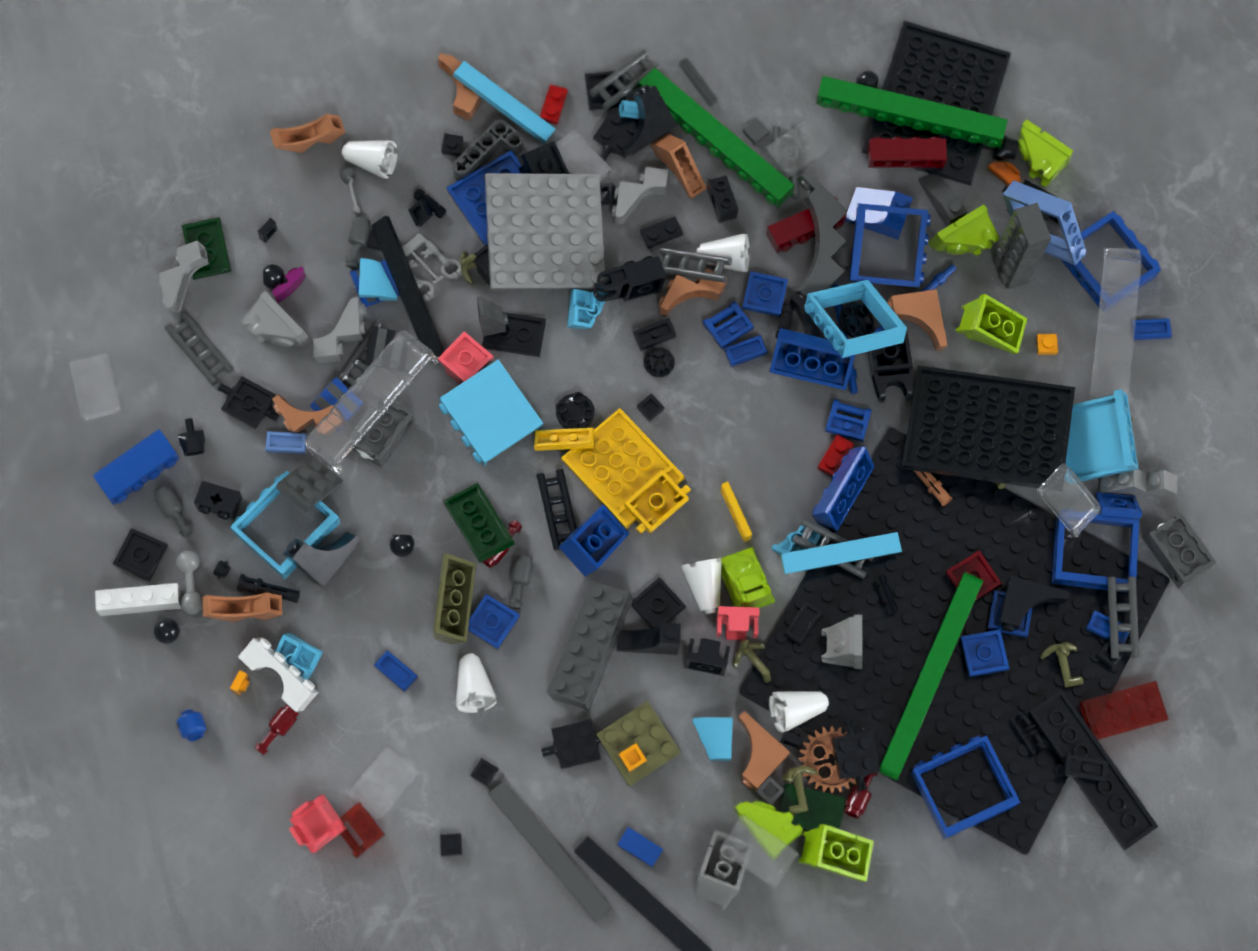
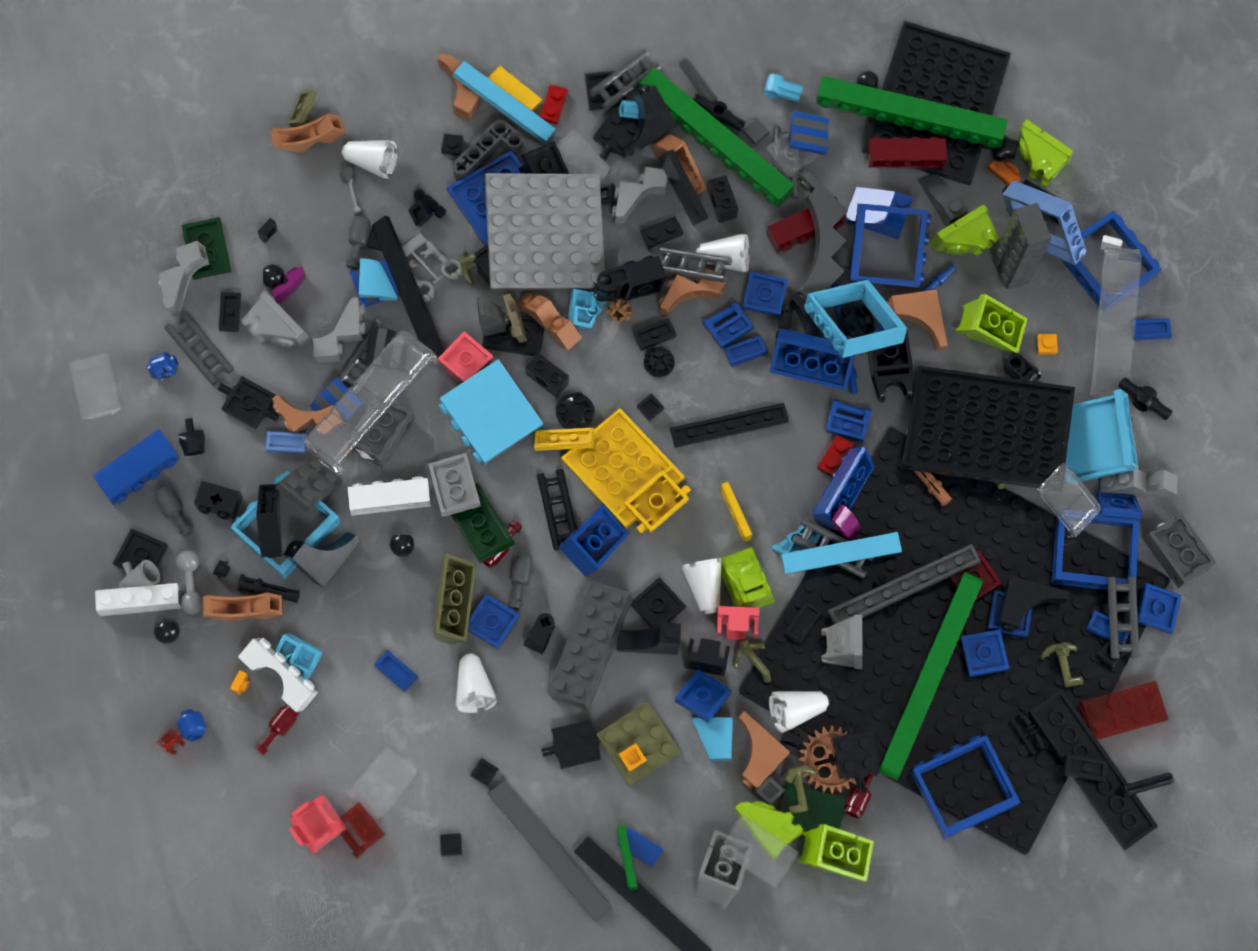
(142, 575): none -> light grey piece
(163, 366): none -> blue head
(169, 739): none -> clear red tile
(230, 312): none -> black plate
(269, 521): none -> black arch
(302, 108): none -> olive plate
(389, 496): none -> white brick
(454, 485): none -> light grey plate
(514, 315): none -> dark tan wing
(515, 88): none -> yellow tile
(538, 636): none -> black piece
(547, 316): none -> nougat arch
(547, 375): none -> black brick
(619, 310): none -> medium nougat gear
(626, 858): none -> green tile
(683, 187): none -> black tile
(703, 695): none -> blue plate
(725, 118): none -> black pin
(729, 425): none -> black tile
(778, 87): none -> medium azure piece
(809, 133): none -> blue tile
(846, 522): none -> magenta slope
(906, 585): none -> dark grey tile
(1024, 368): none -> black piece
(1110, 242): none -> white tile
(1145, 398): none -> black pin
(1147, 784): none -> black axle
(1158, 608): none -> blue tile

